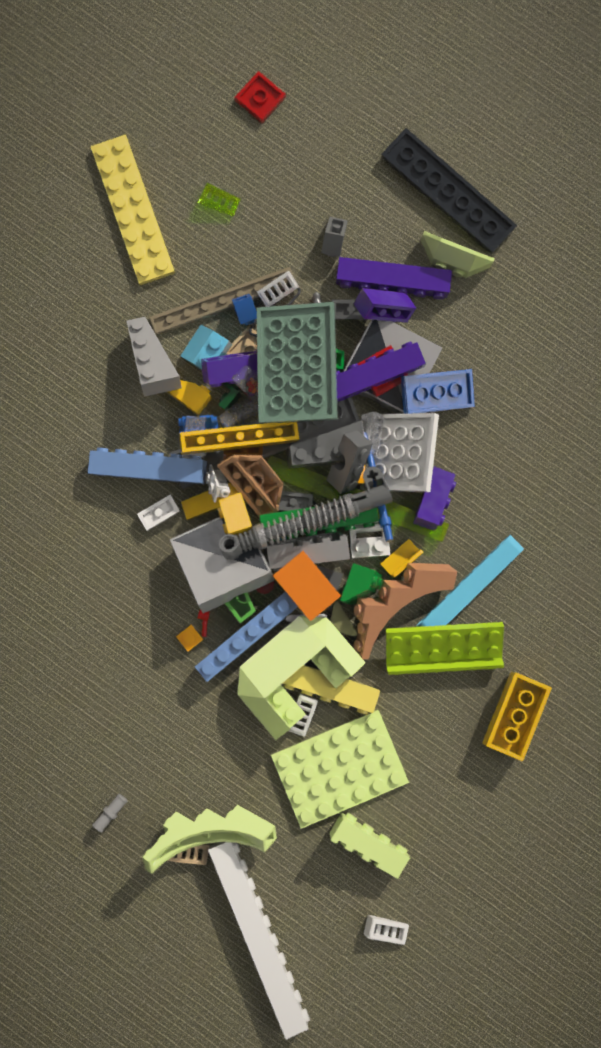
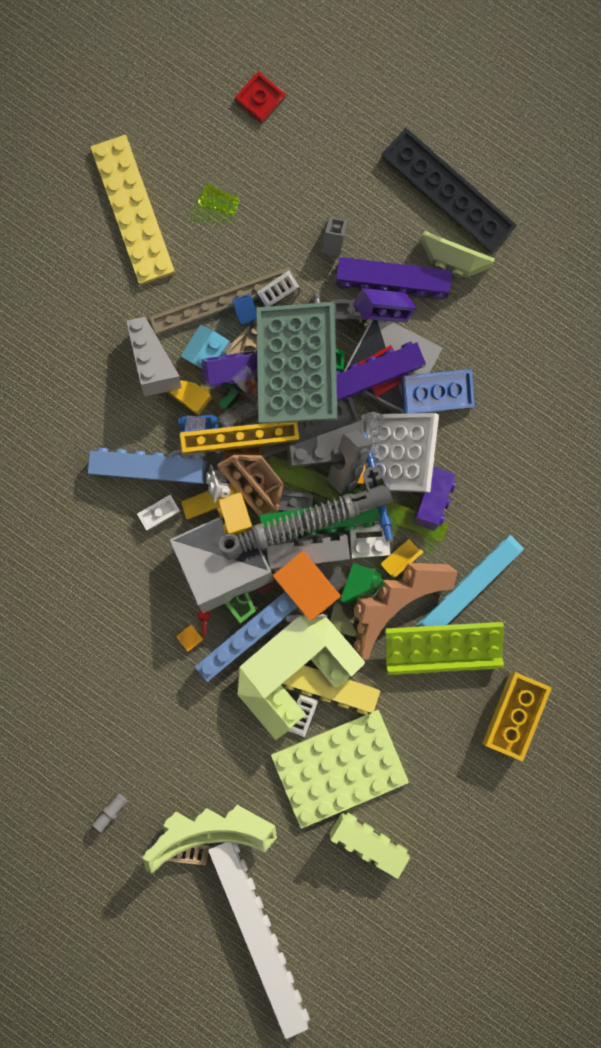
(378, 921): white slope -> none

